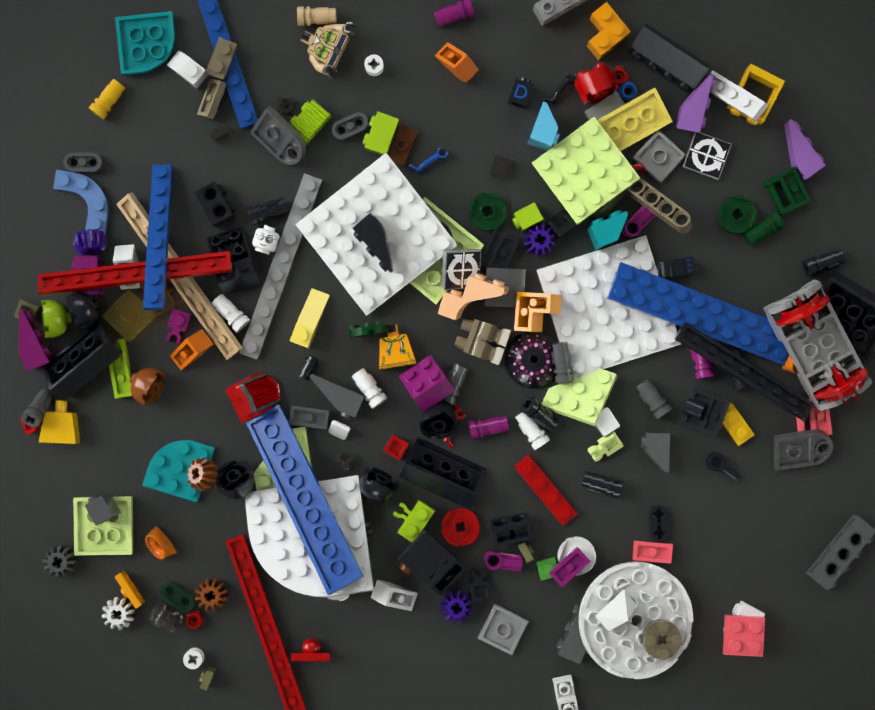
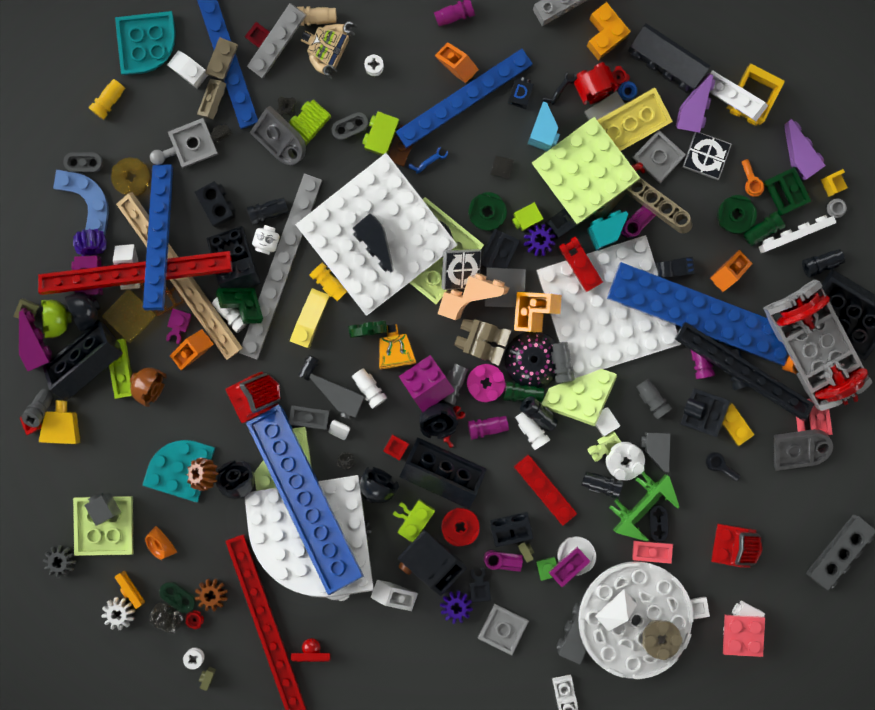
(120, 172): none -> clear yellow plate
(186, 155): none -> light grey plate
(244, 299): none -> dark green plate
(257, 34): none -> dark red plate
(276, 40): none -> light grey plate
(330, 284): none -> yellow axle
(464, 98): none -> blue plate
(491, 392): none -> dark pink plate
(520, 392): none -> dark green axle
(581, 265): none -> red plate
(634, 466): none -> white plate
(654, 492): none -> bright green hose
(700, 607): none -> white plate
(731, 271): none -> orange slope
(736, 546): none -> red piece
(754, 186): none -> orange plate
(804, 230): none -> white plate
(834, 183): none -> yellow panel
(836, 208): none -> light grey plate

